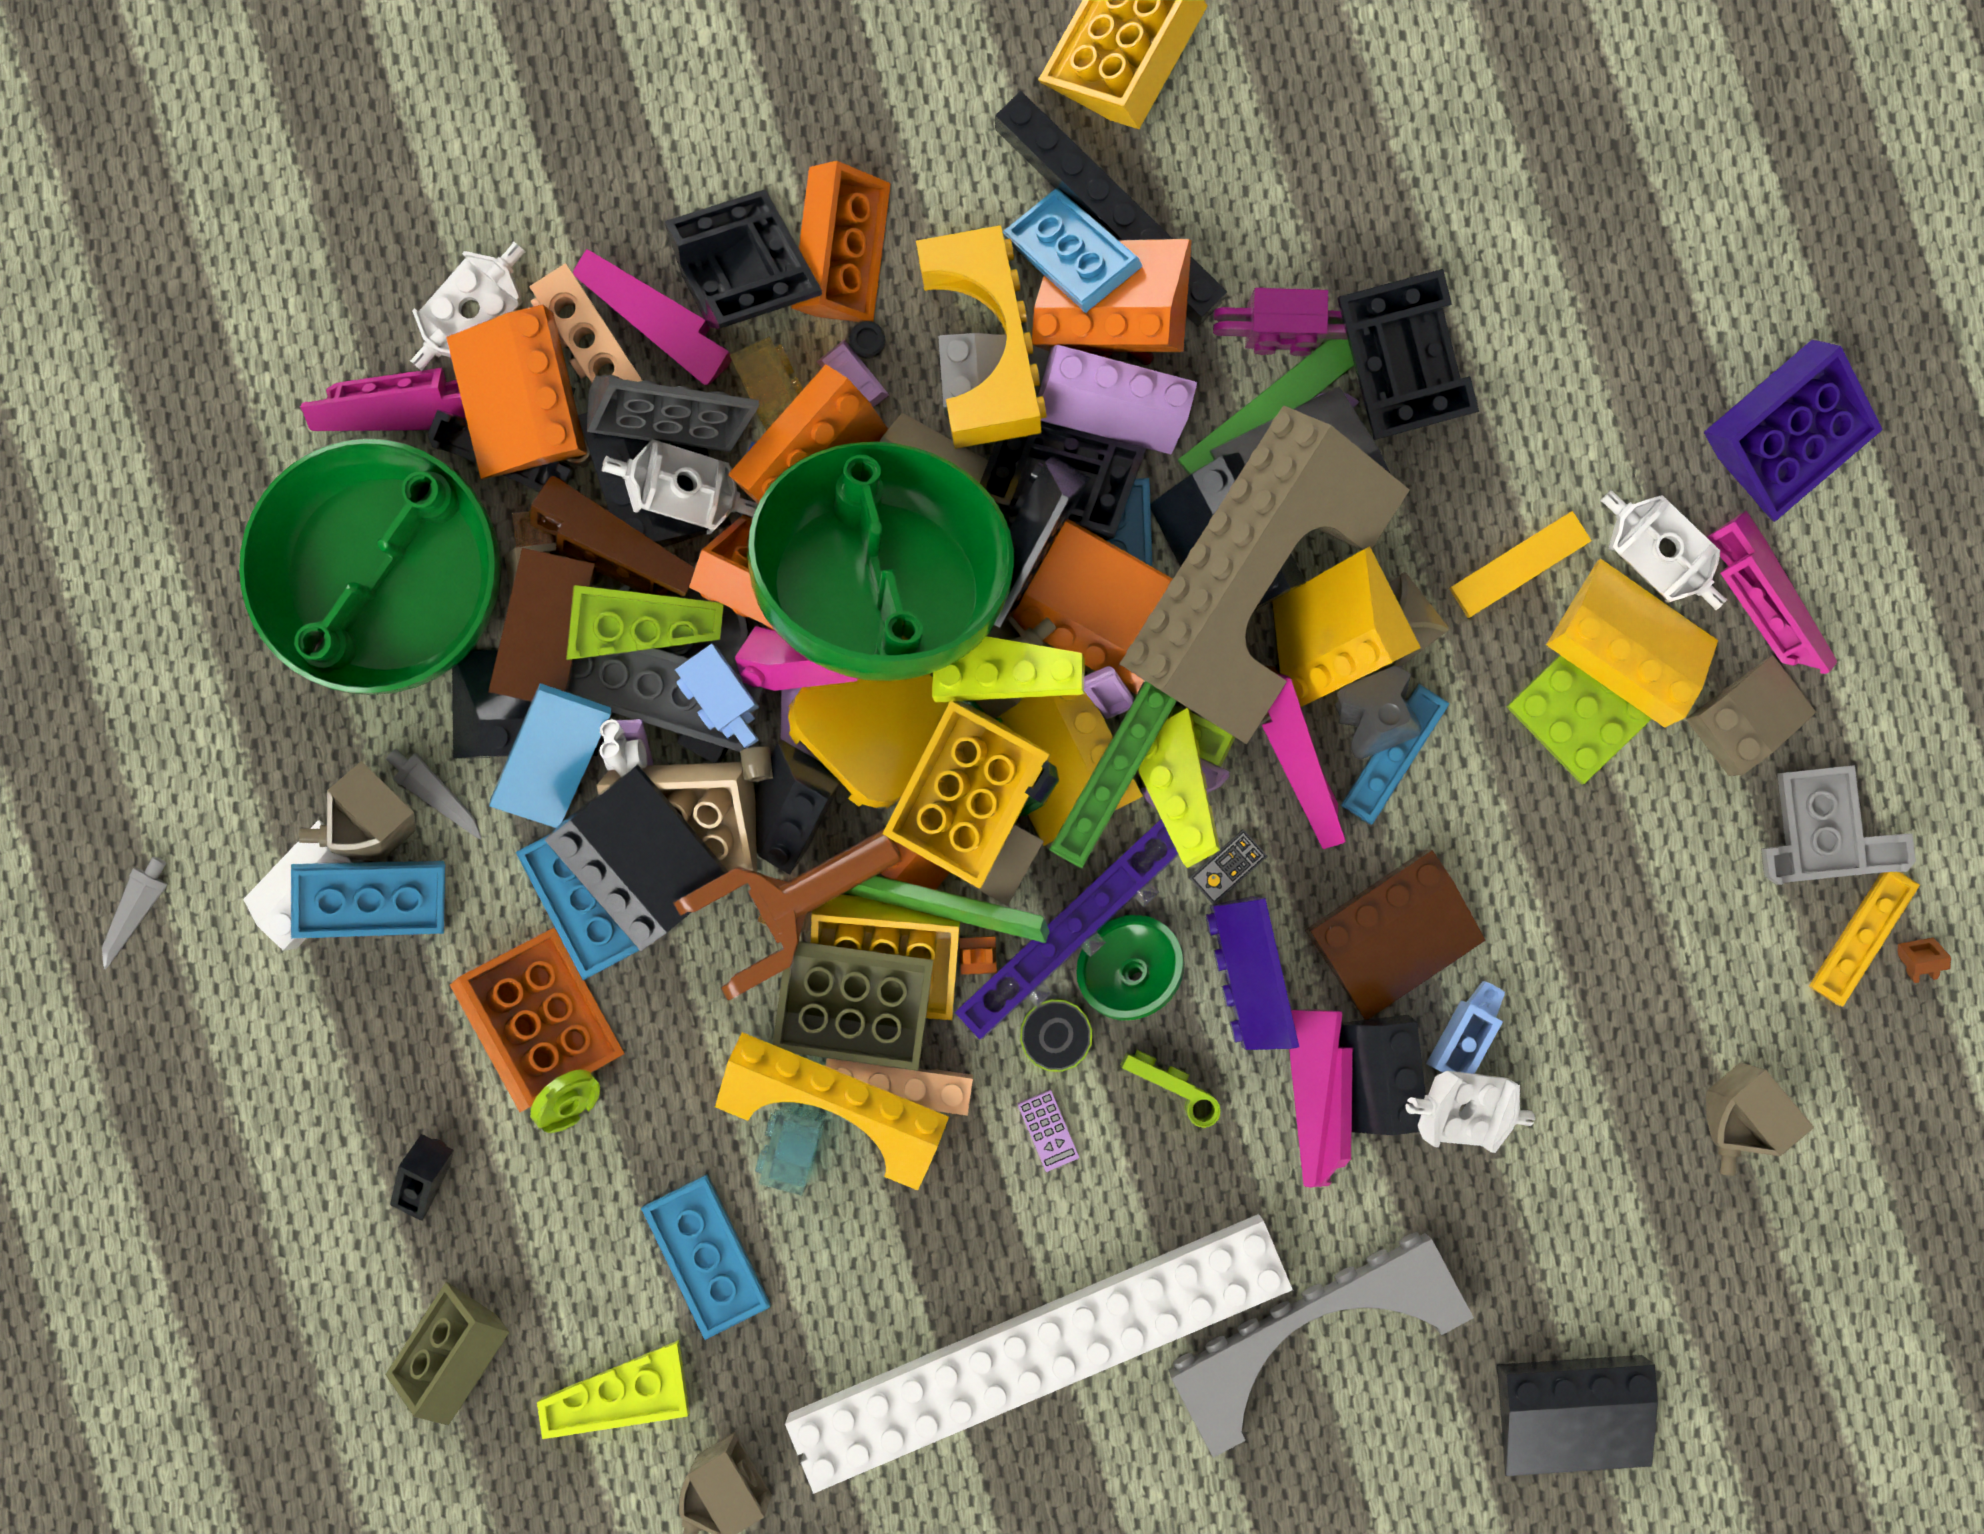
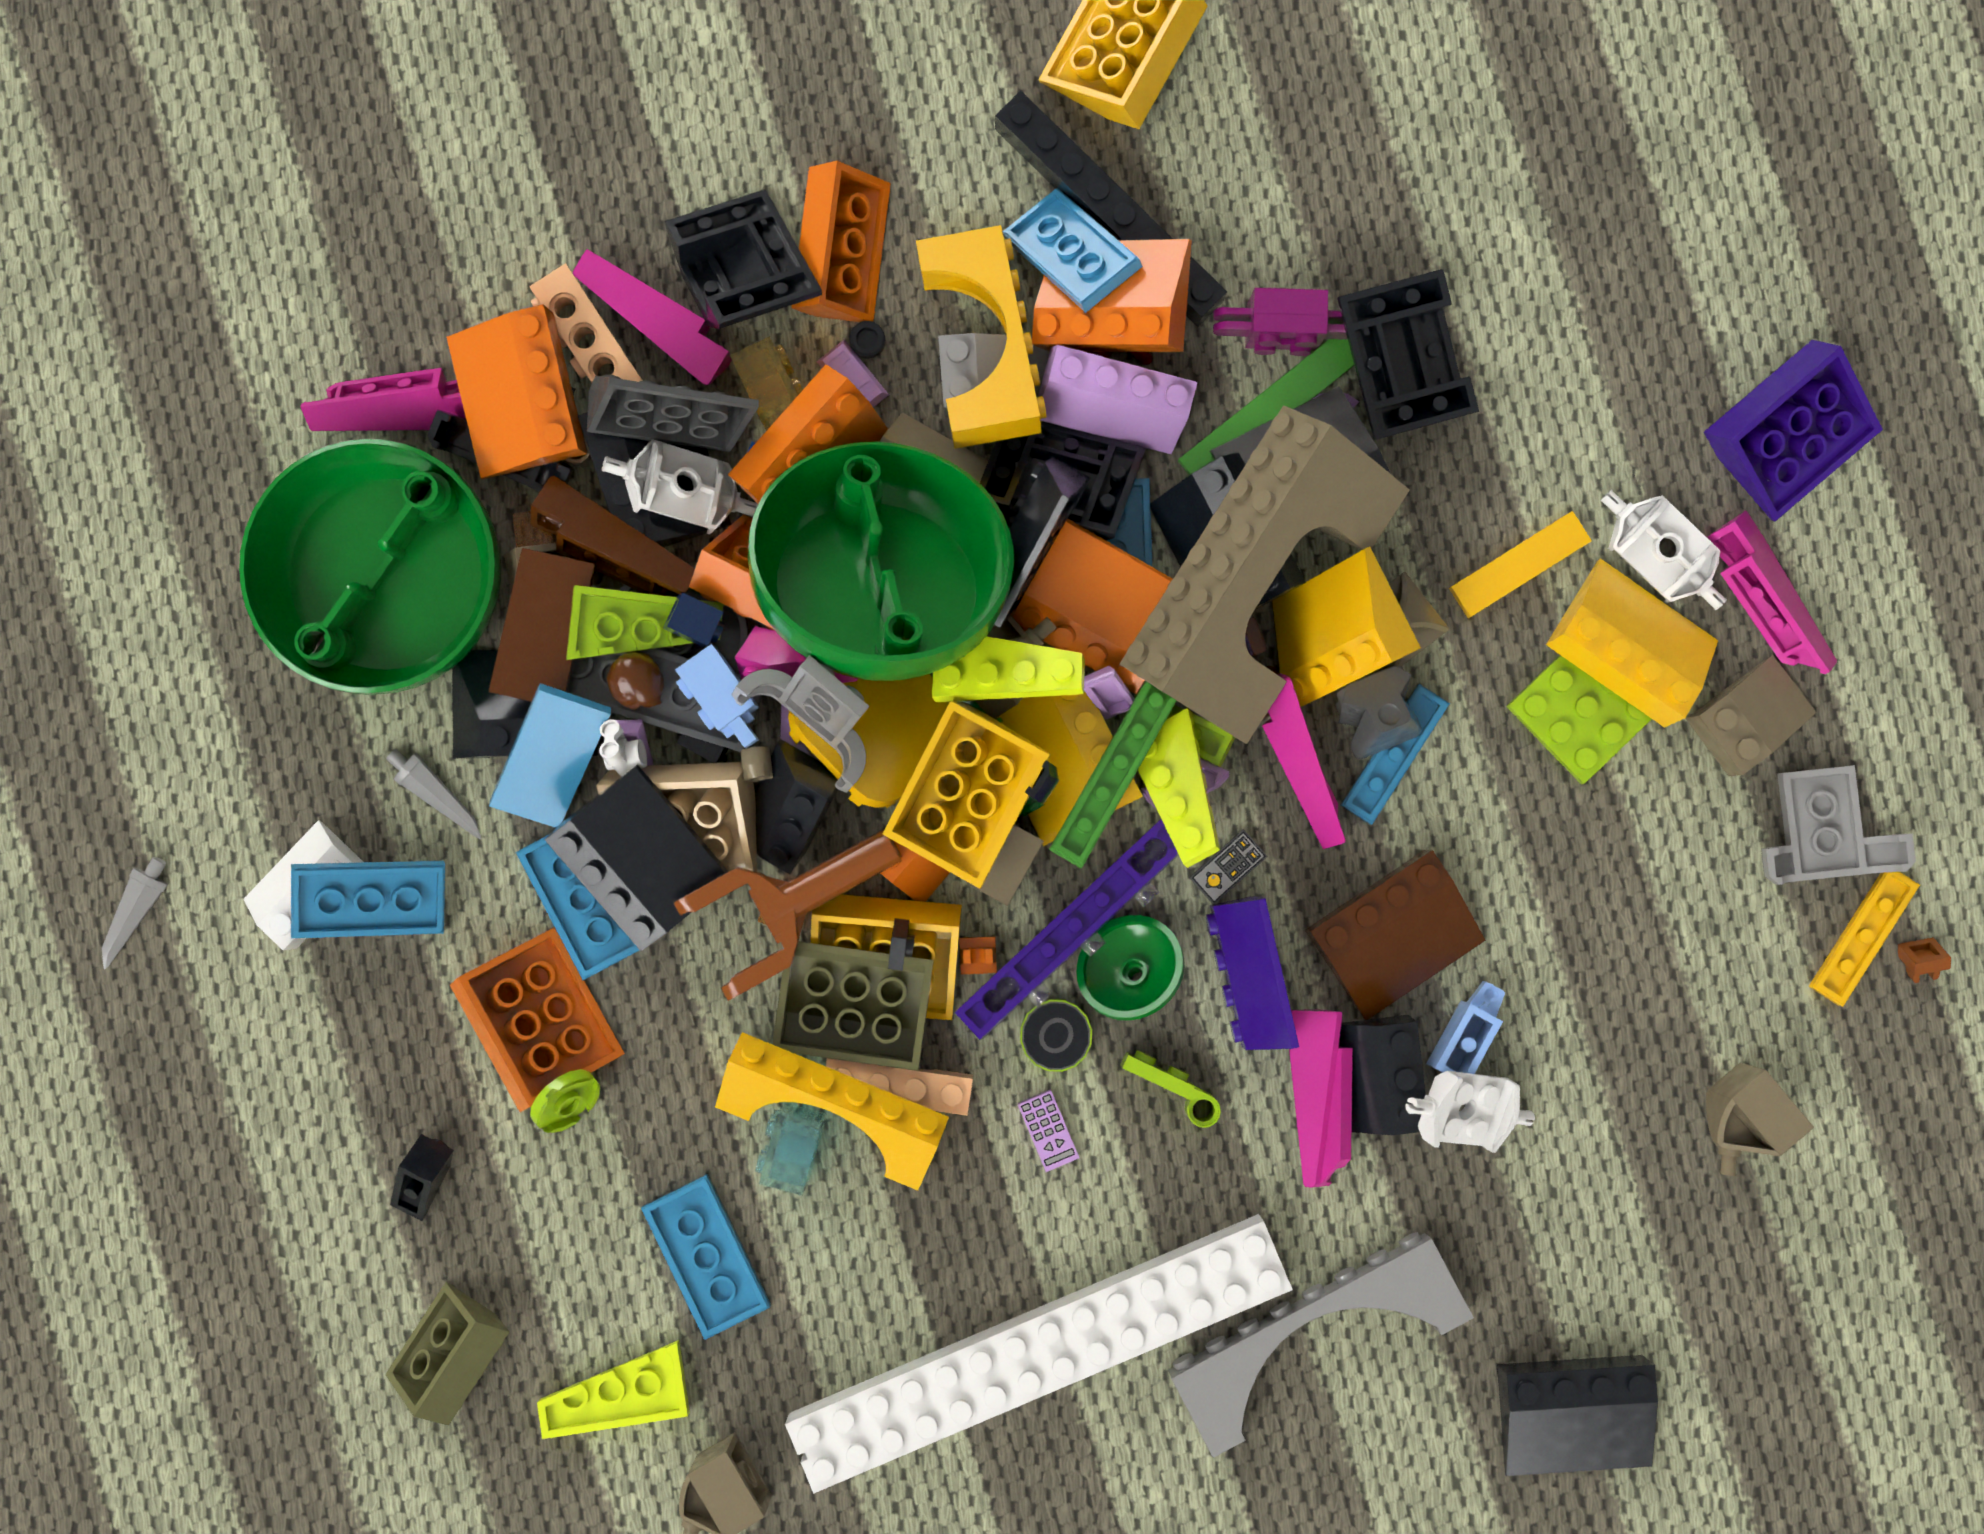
(362, 818): dark tan piece -> none
(477, 279): white plate -> none
(635, 680): none -> reddish brown hair
(694, 620): none -> dark blue brick
(821, 704): none -> light grey piece
(901, 944): none -> black plate
(954, 907): bright green tile -> none
(1254, 639): none -> reddish brown tile

